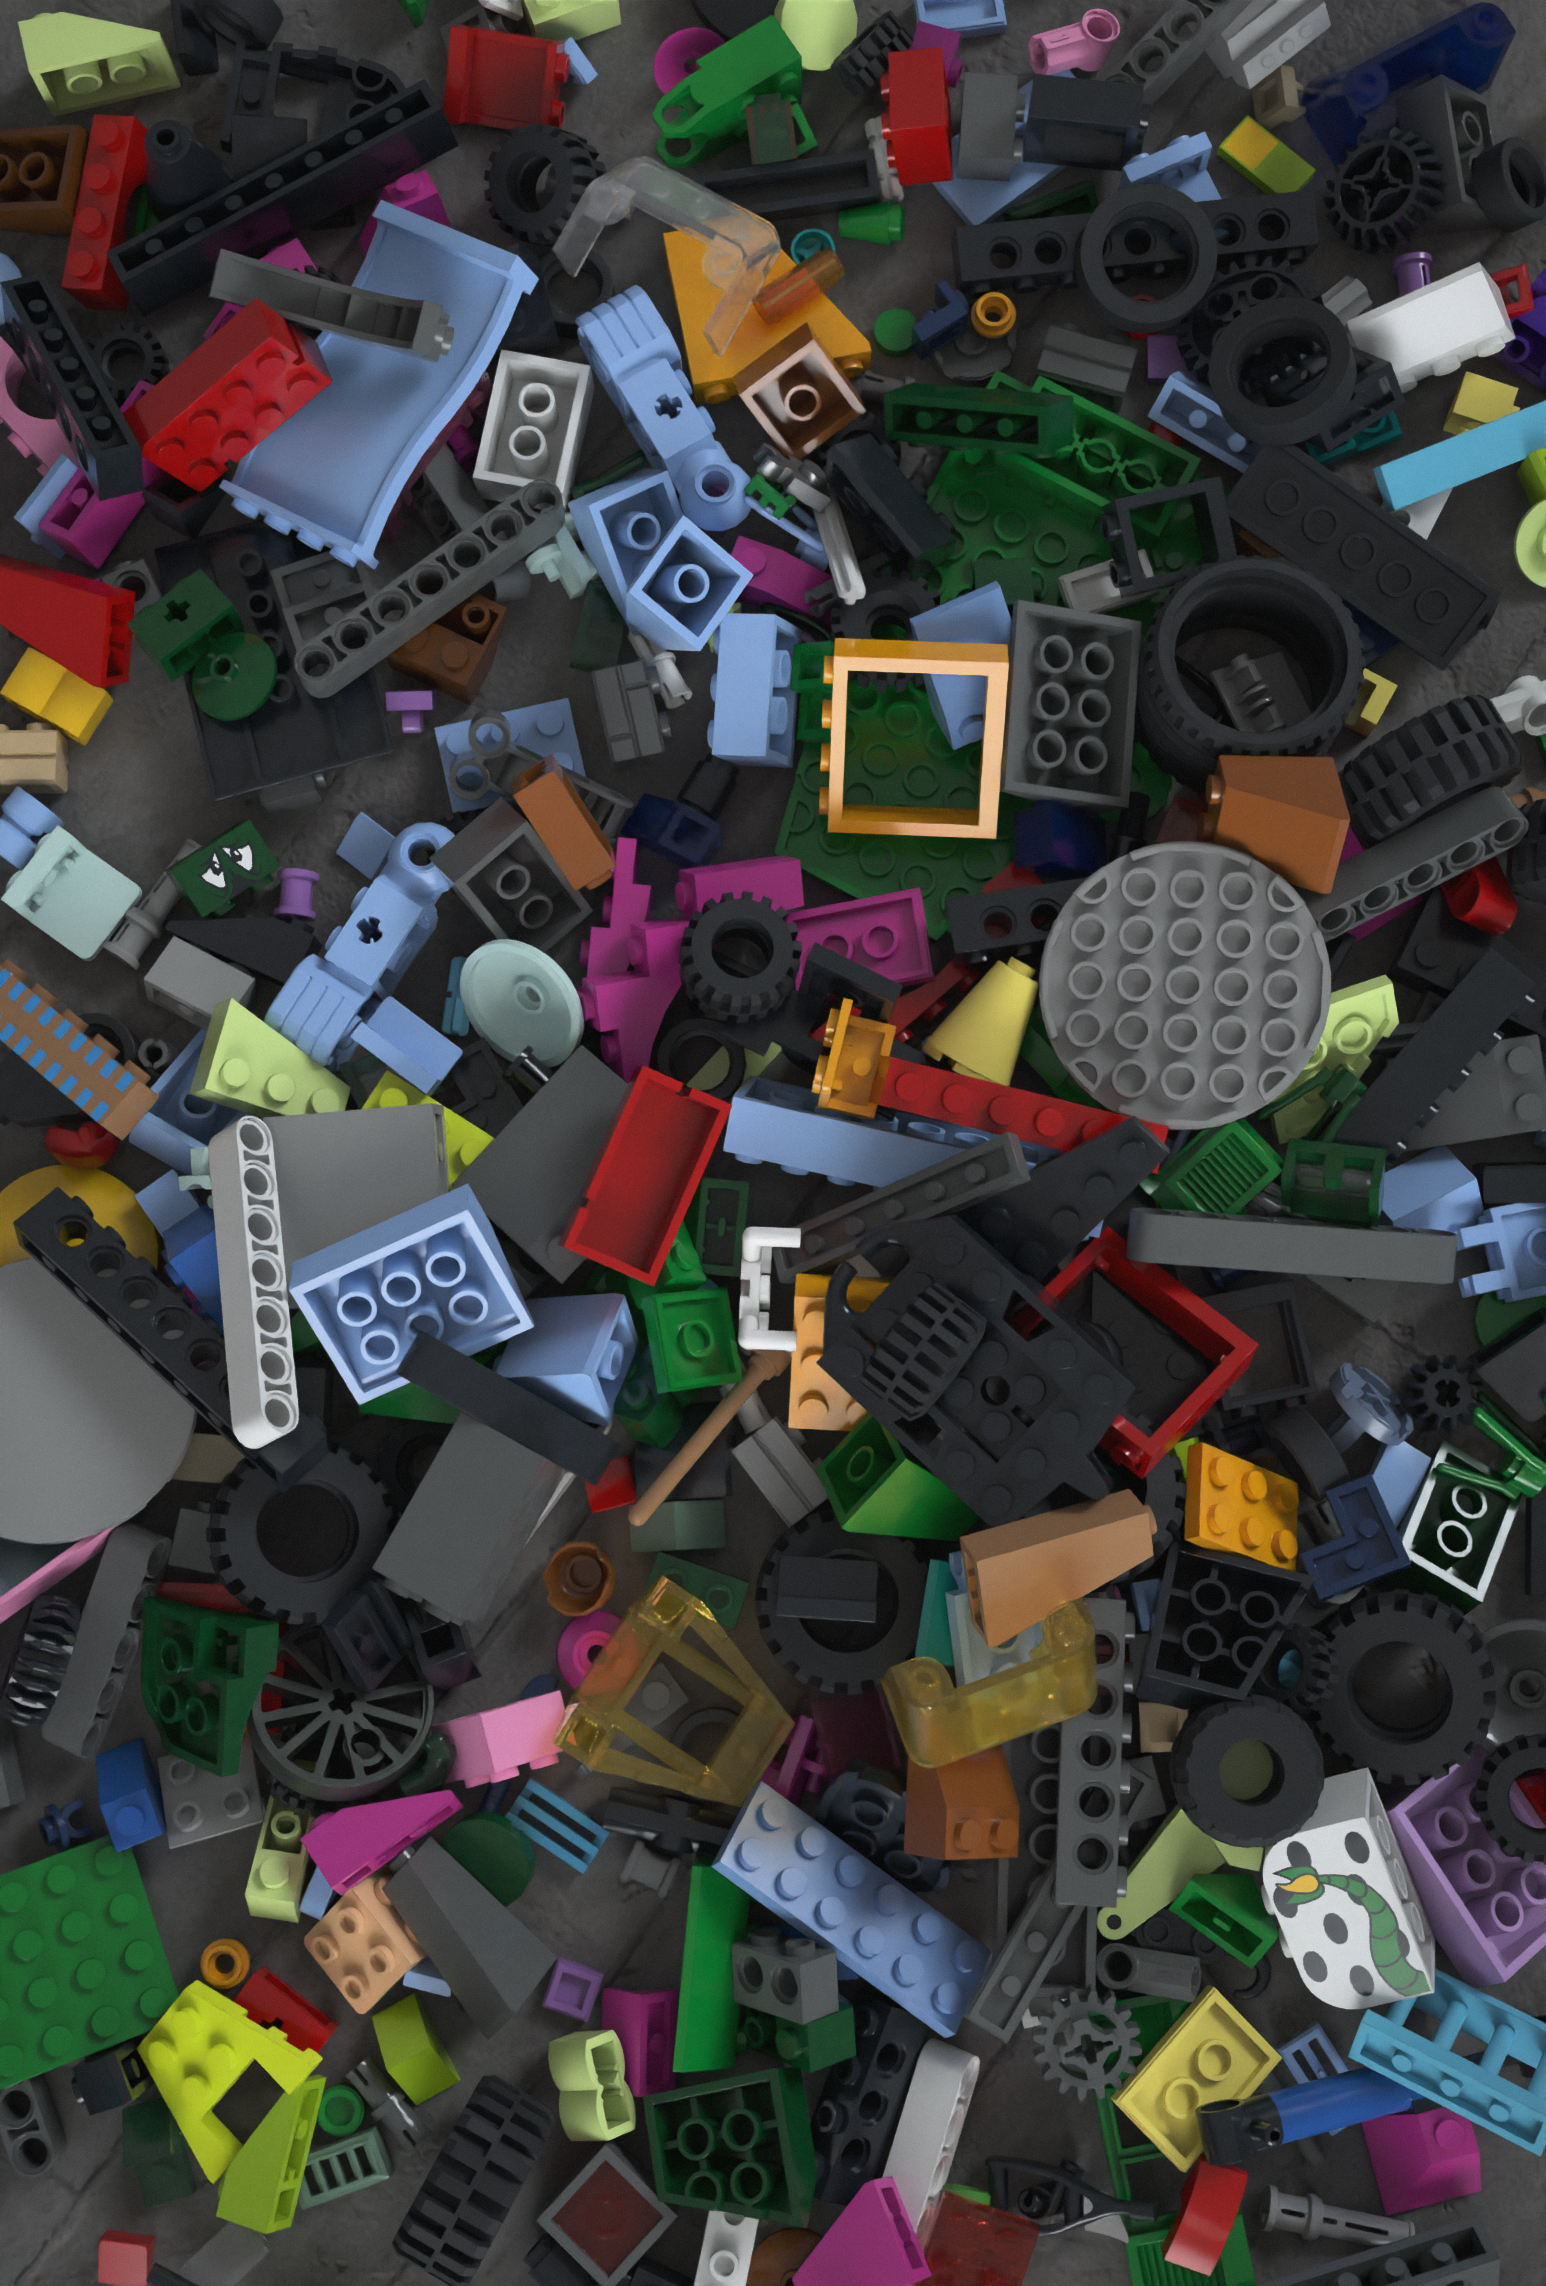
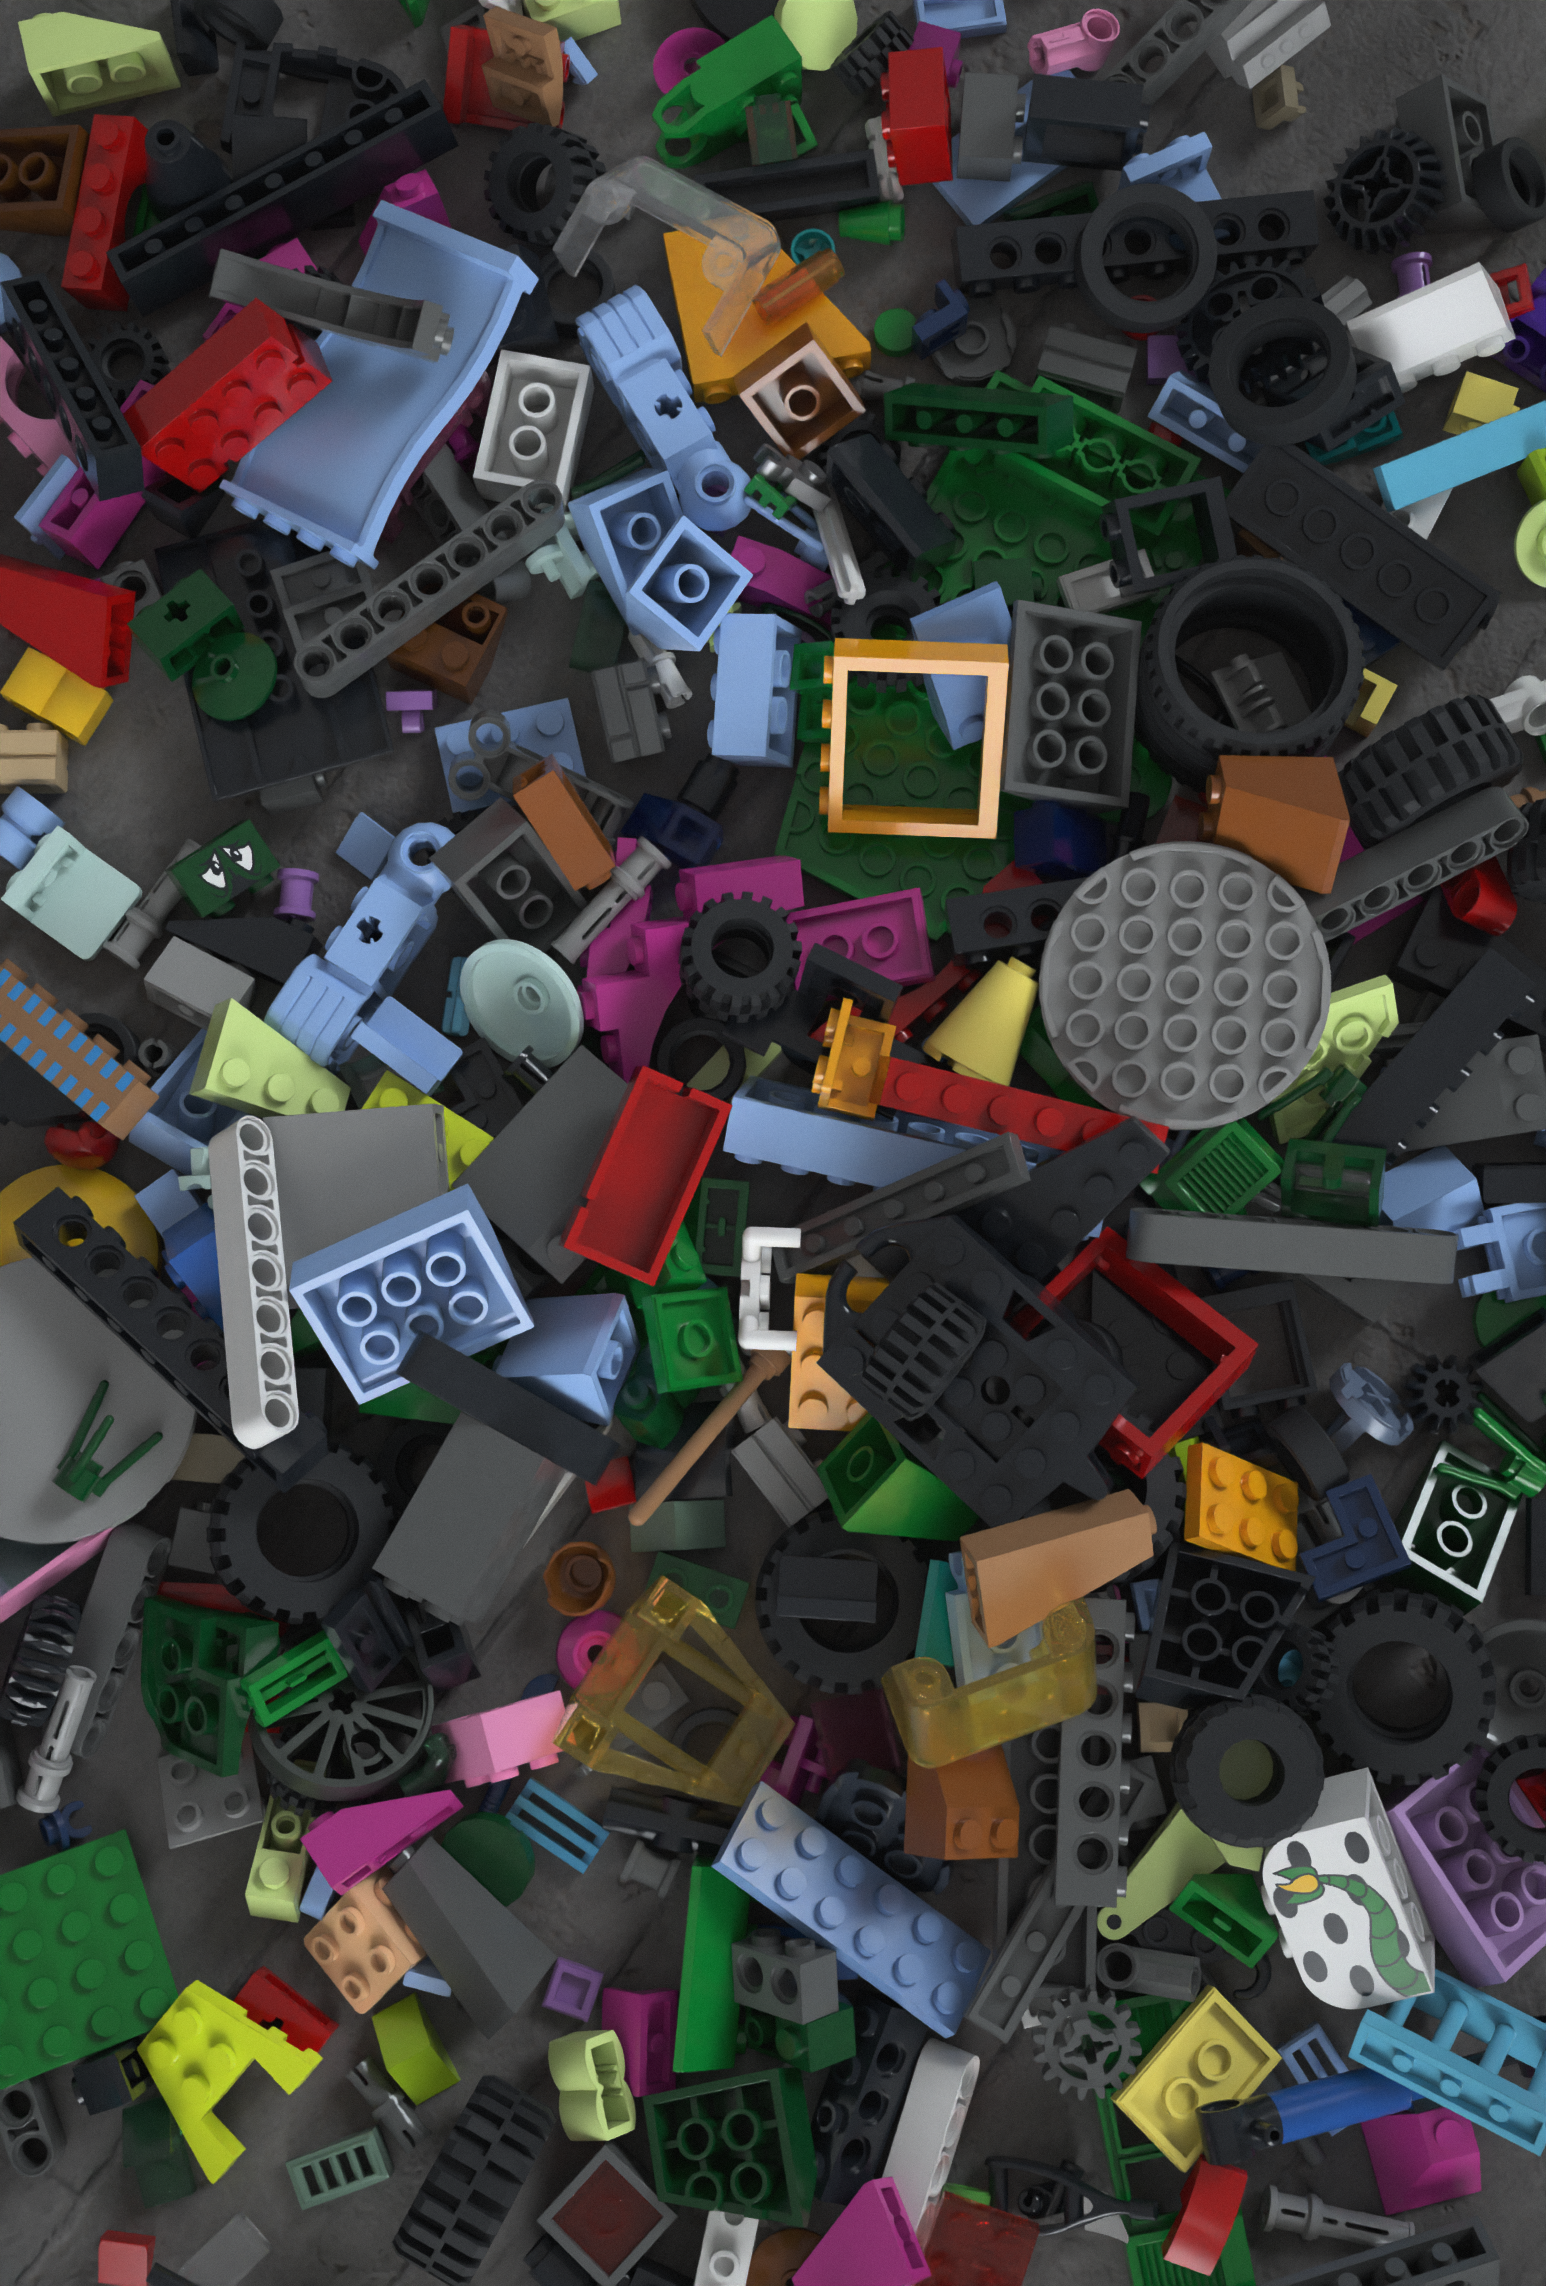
(52, 1758): none -> light grey pin
(78, 1471): none -> dark green plant
(130, 1795): blue slope -> none
(214, 1974): light orange plate -> none
(269, 2169): lime slope -> none
(289, 1671): none -> green tile
(341, 2109): green tile -> none
(525, 68): none -> medium nougat slope
(625, 884): none -> light grey pin
(995, 303): light orange plate -> none
(1264, 159): lime tile -> none
(1398, 1476): light blue slope -> none
(1457, 44): clear blue windscreen -> none

